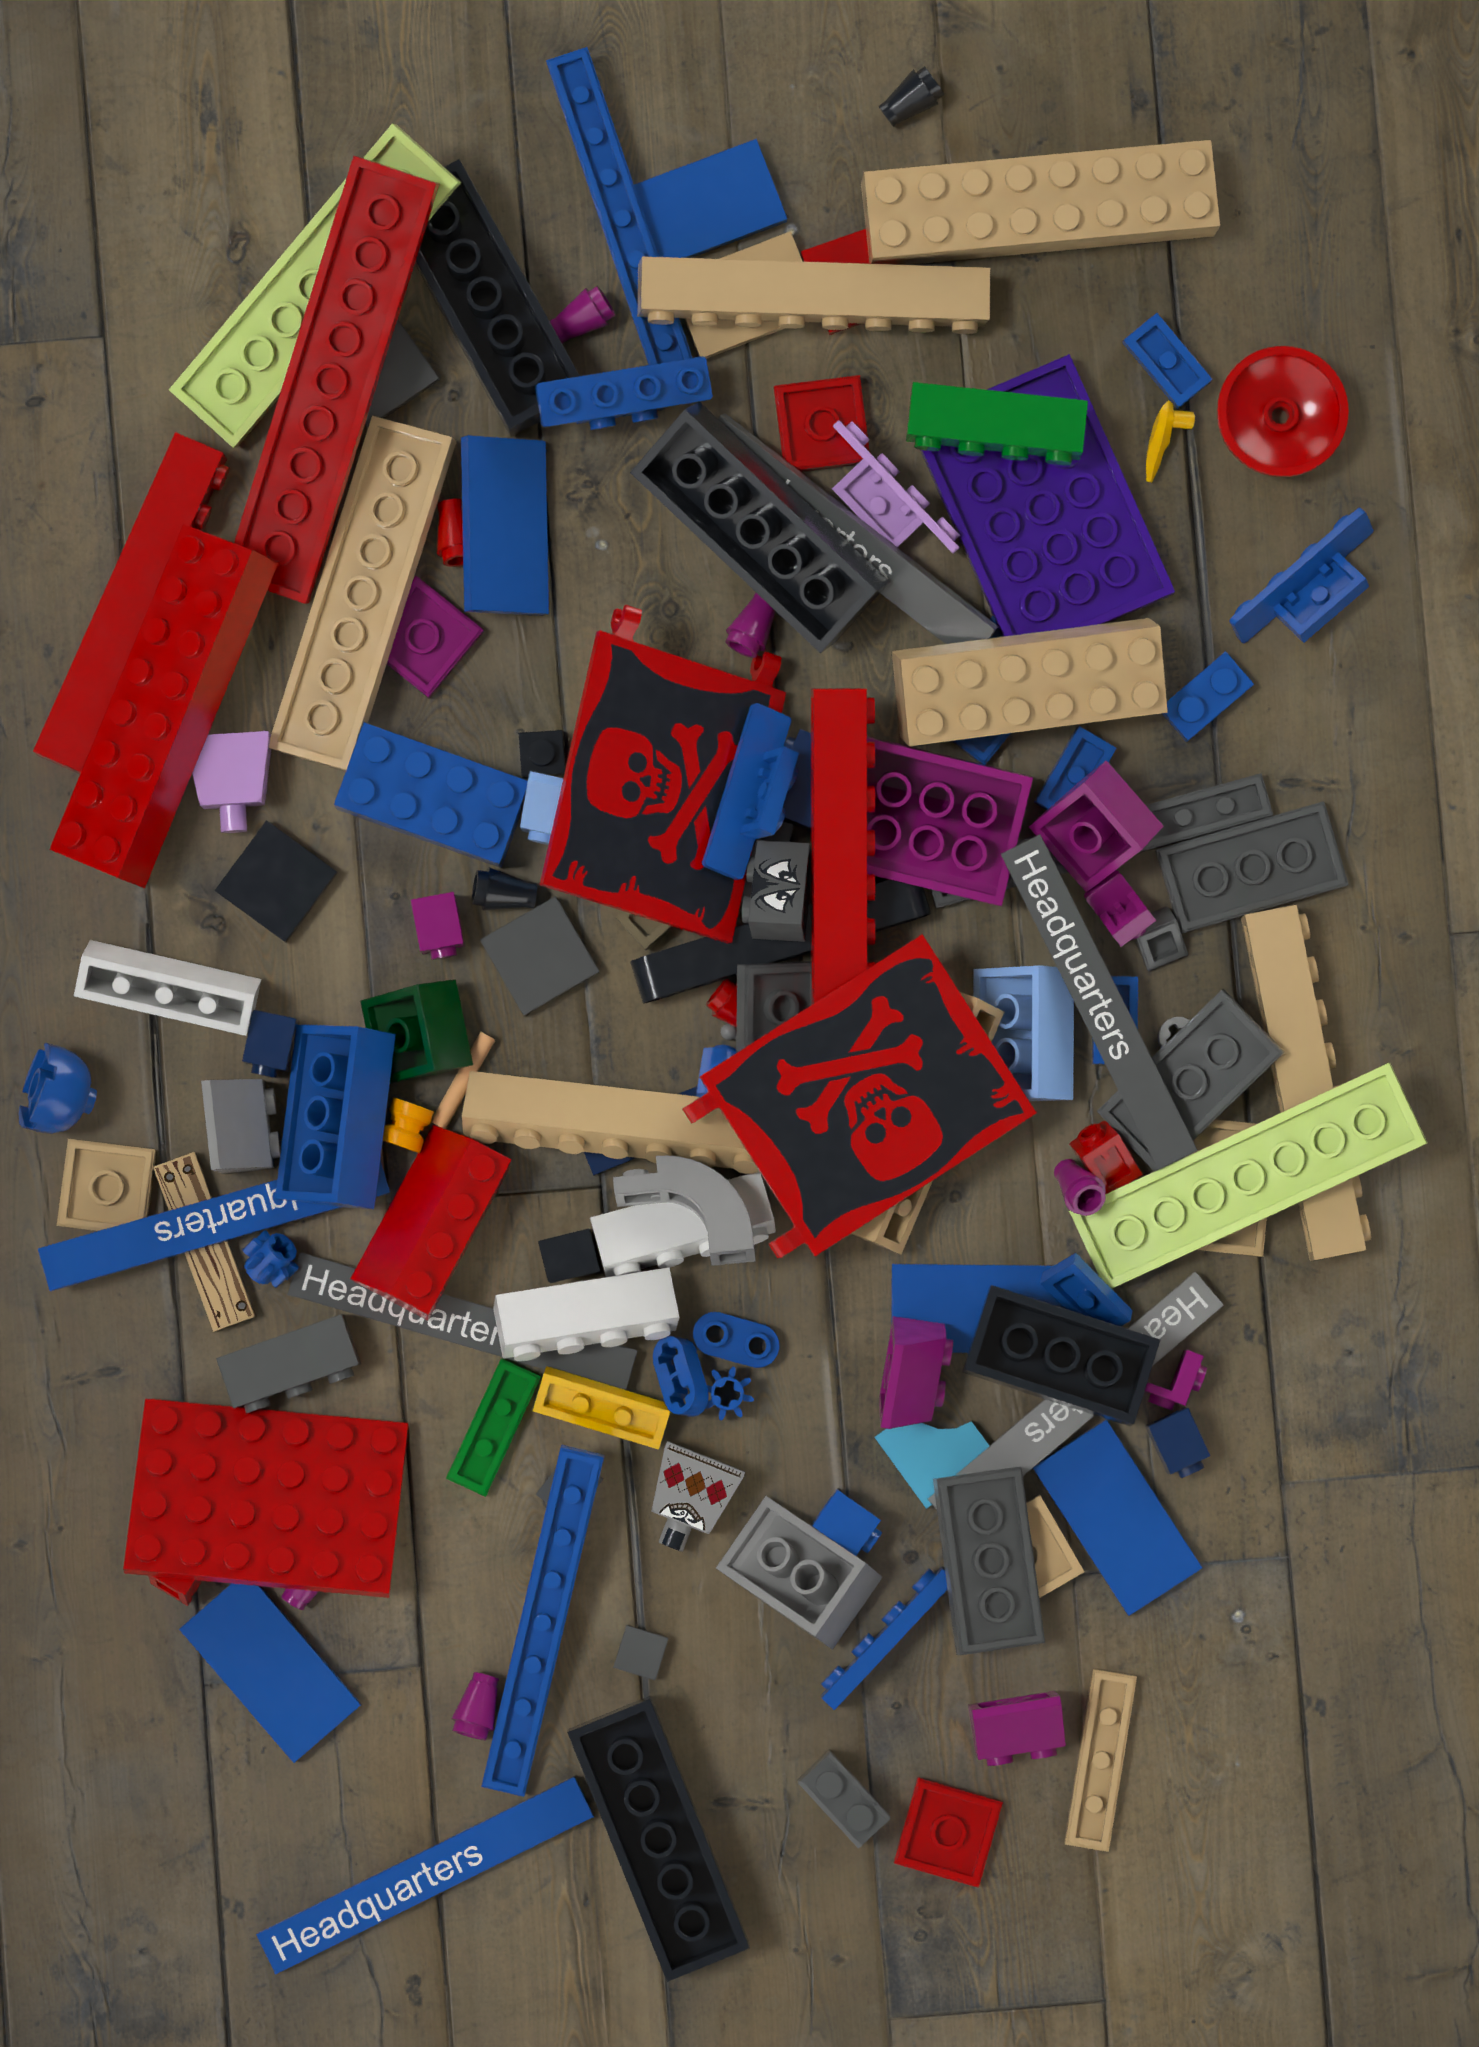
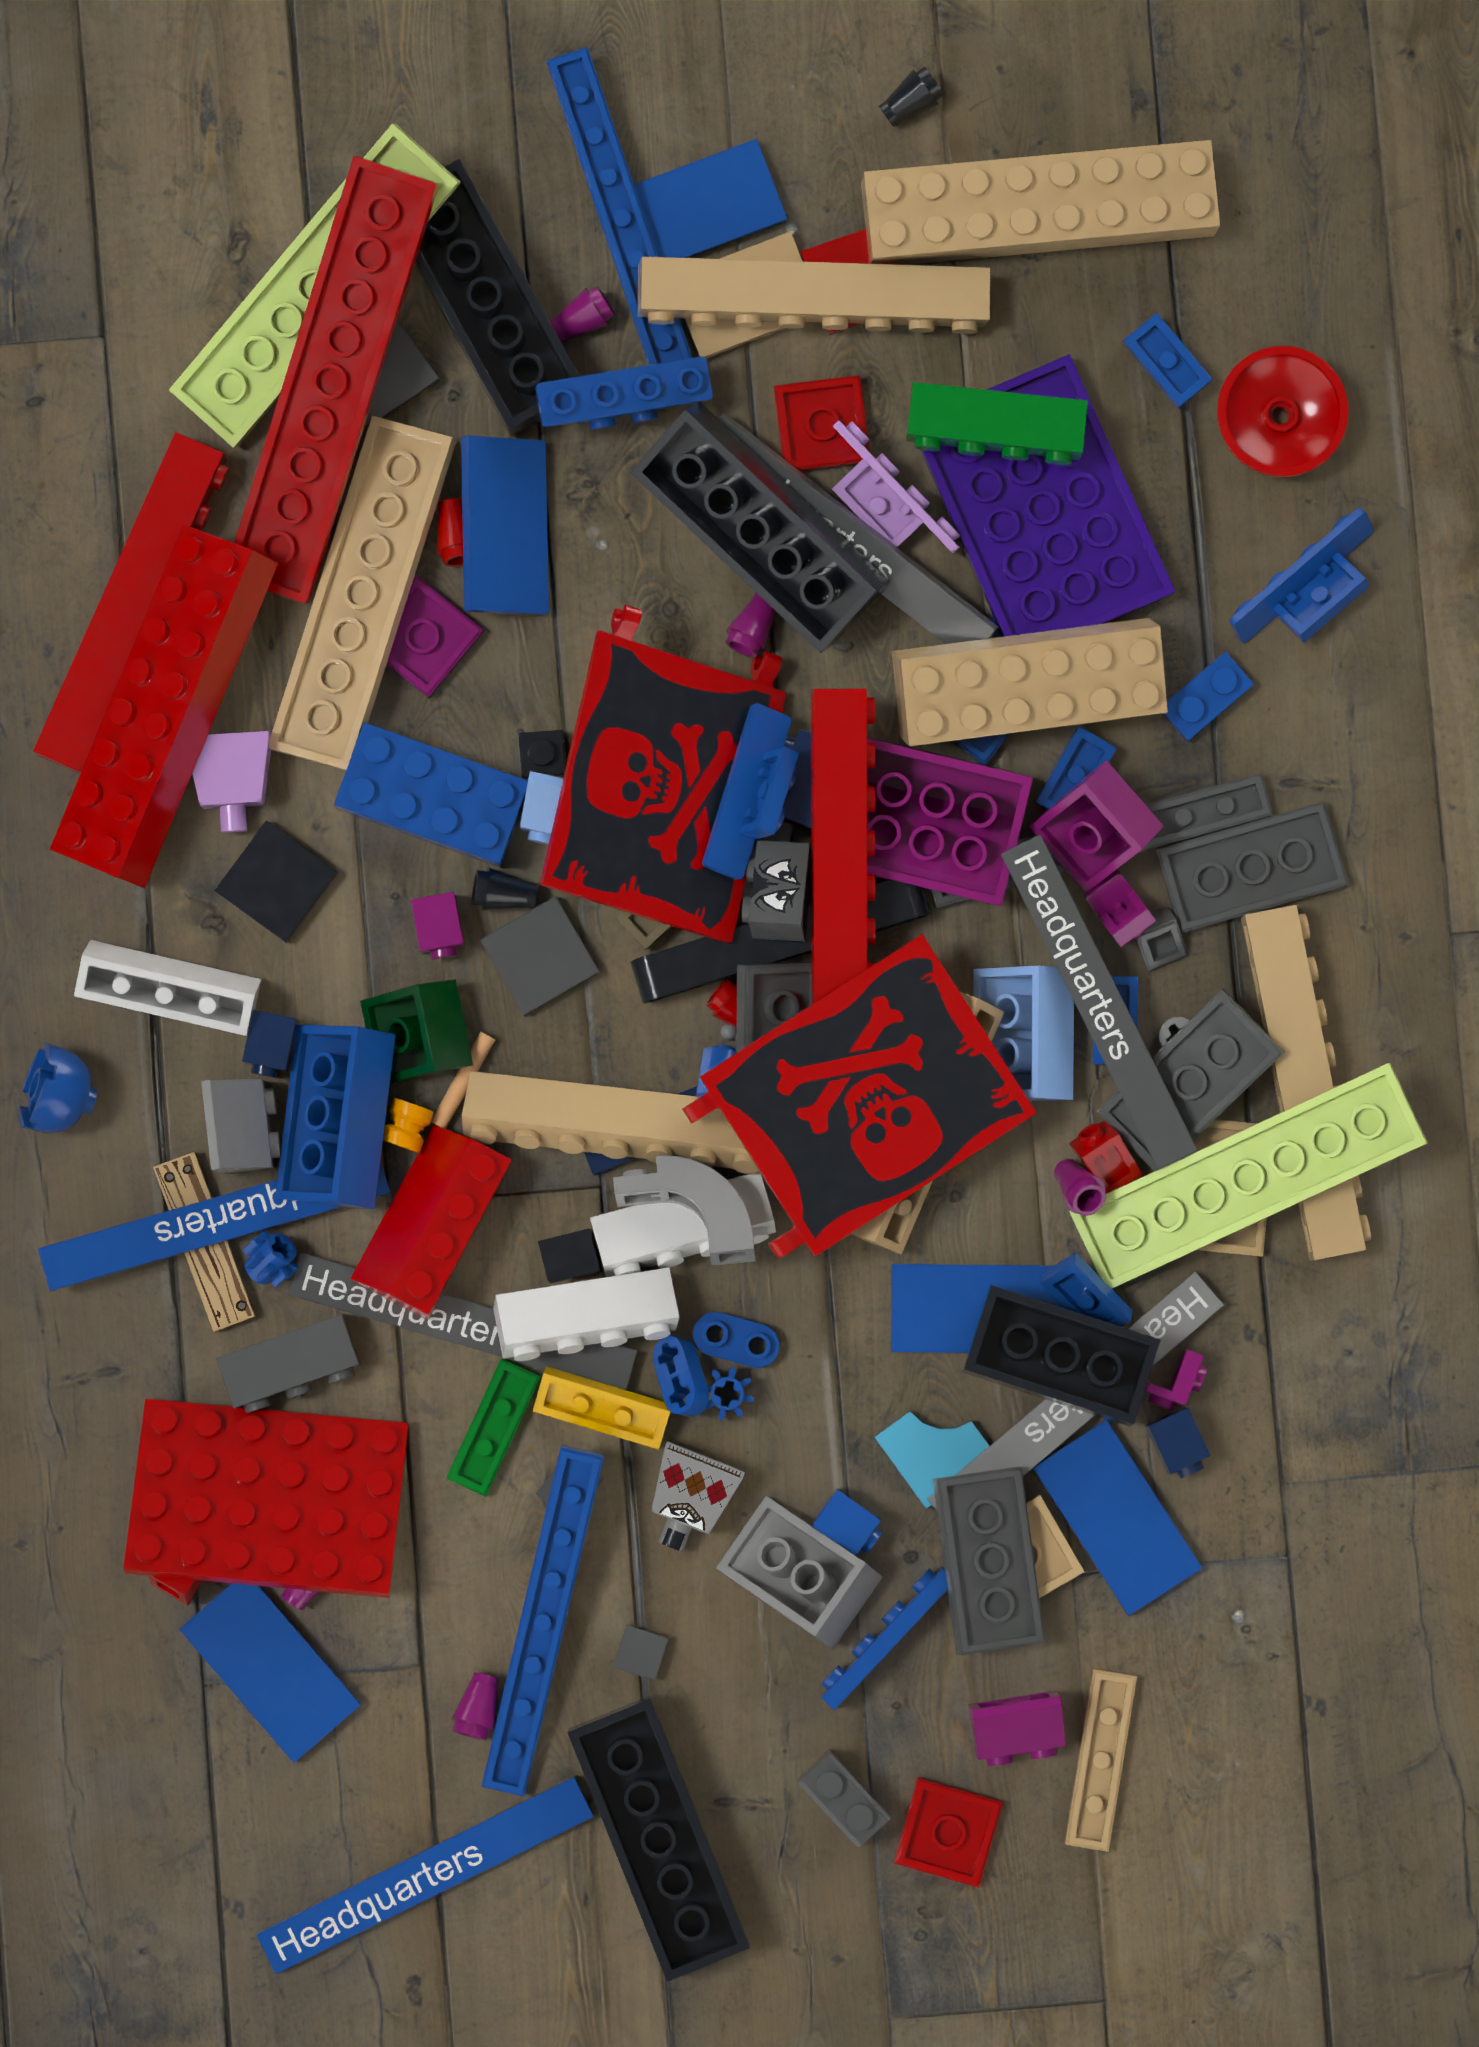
(105, 1185): tan tile -> none
(913, 1372): magenta slope -> none
(1161, 435): yellow bar -> none

